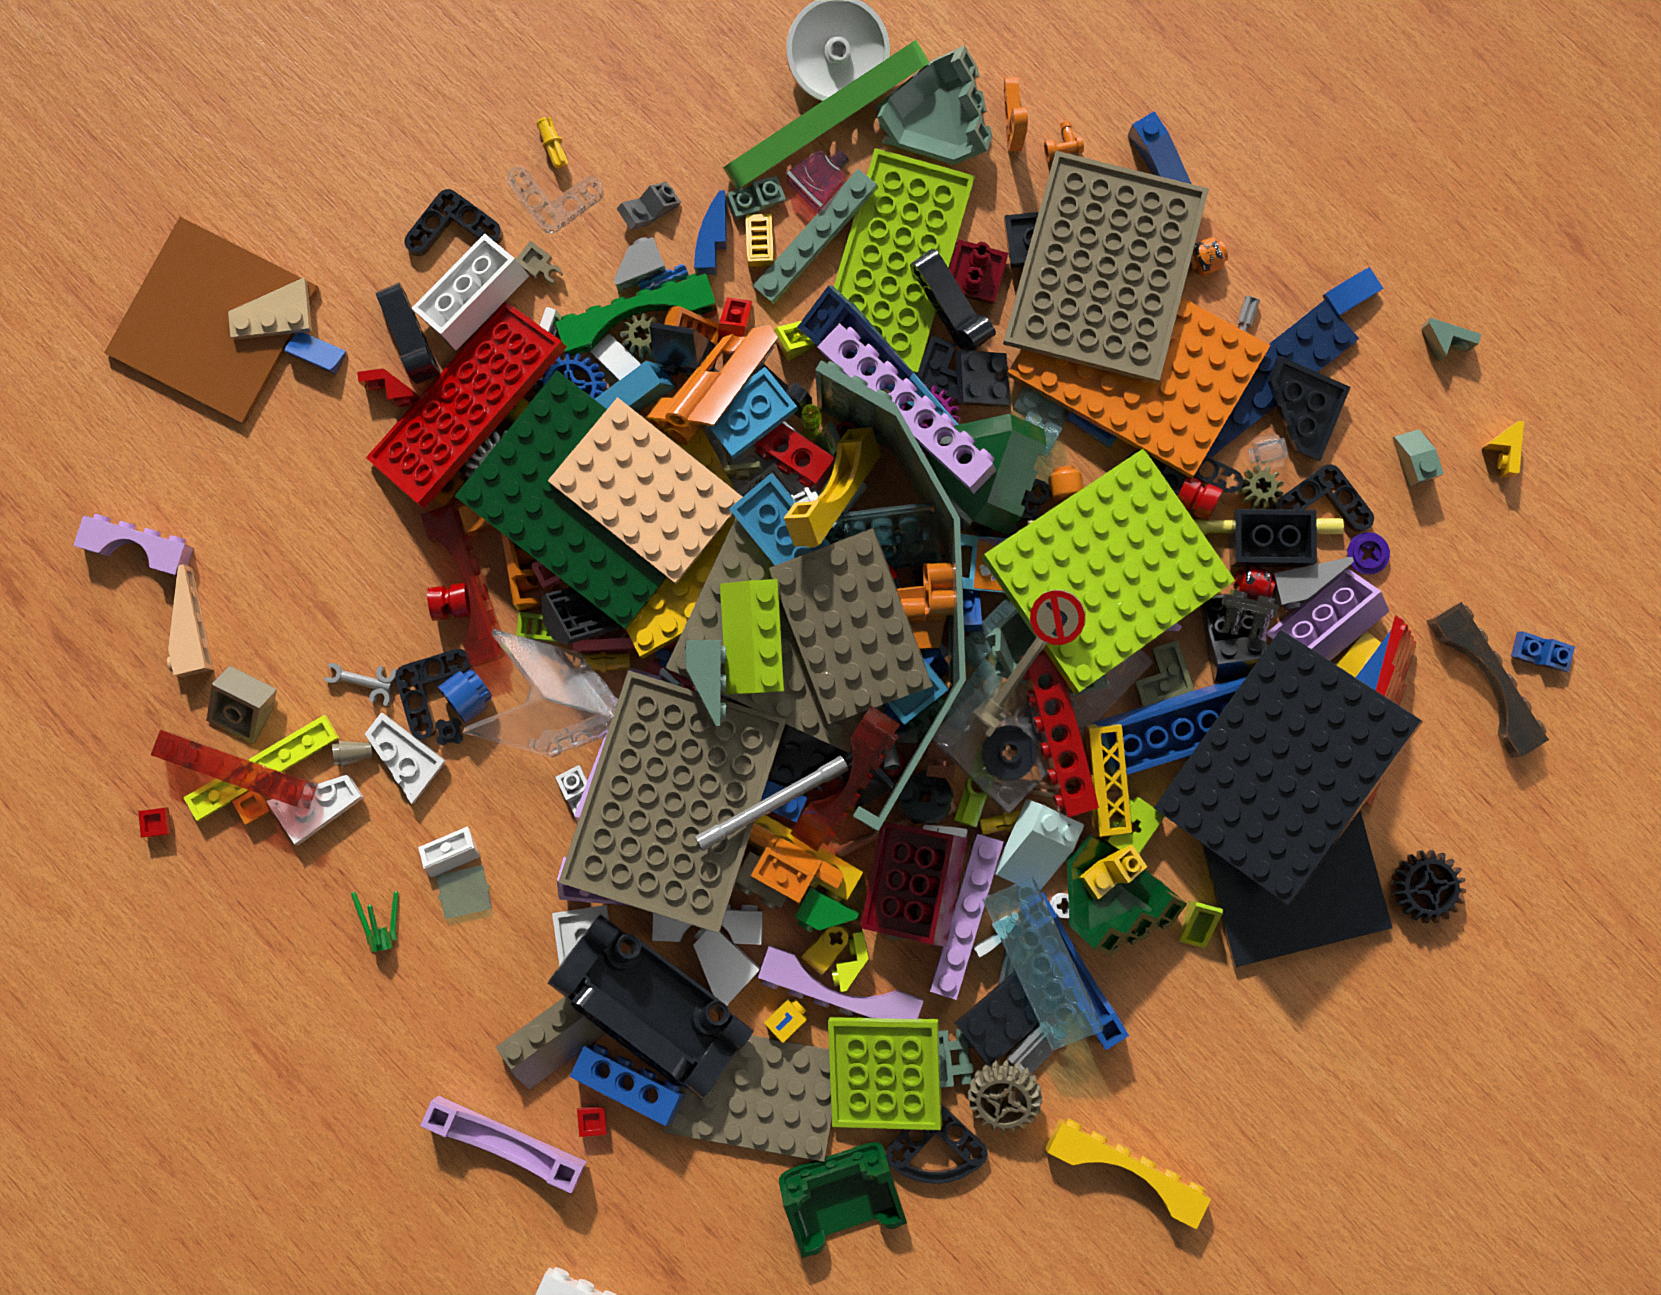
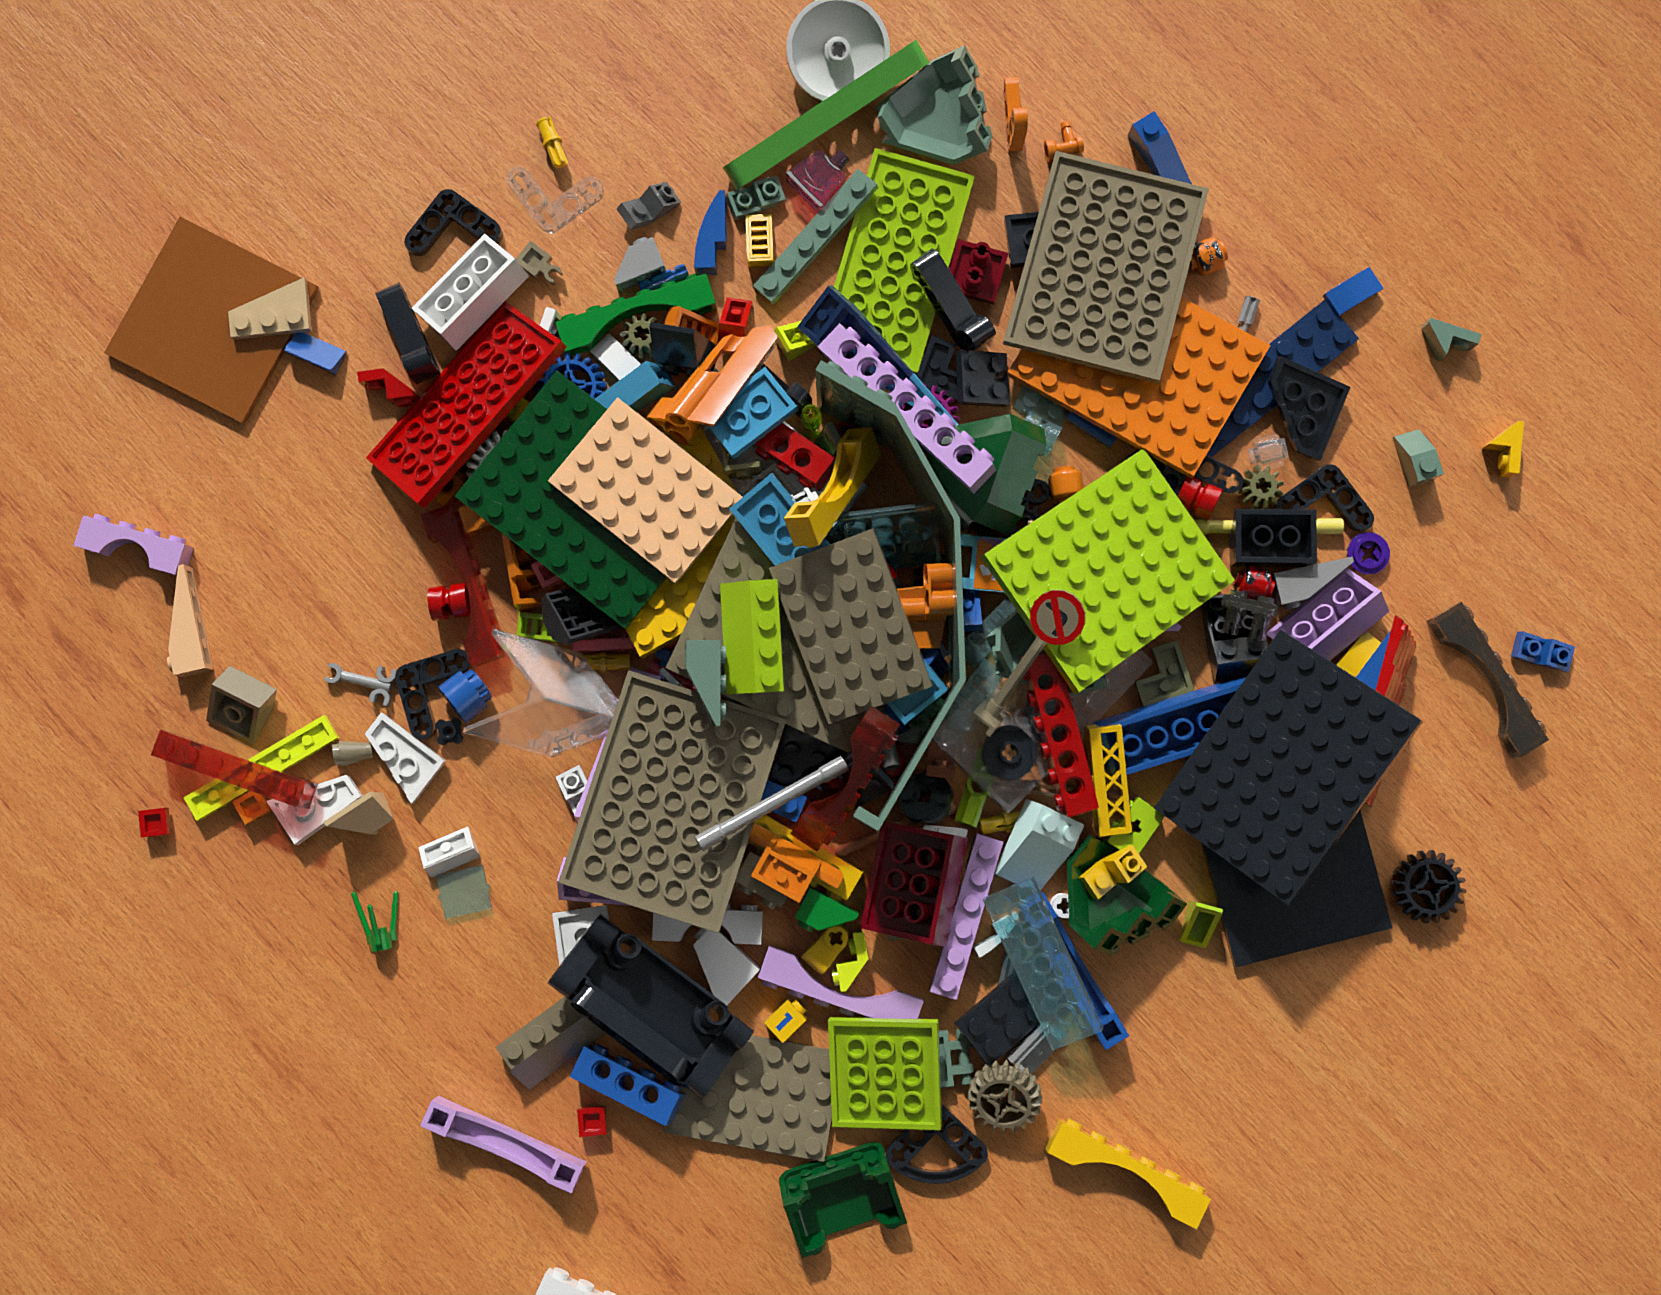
(363, 815): none -> tan slope

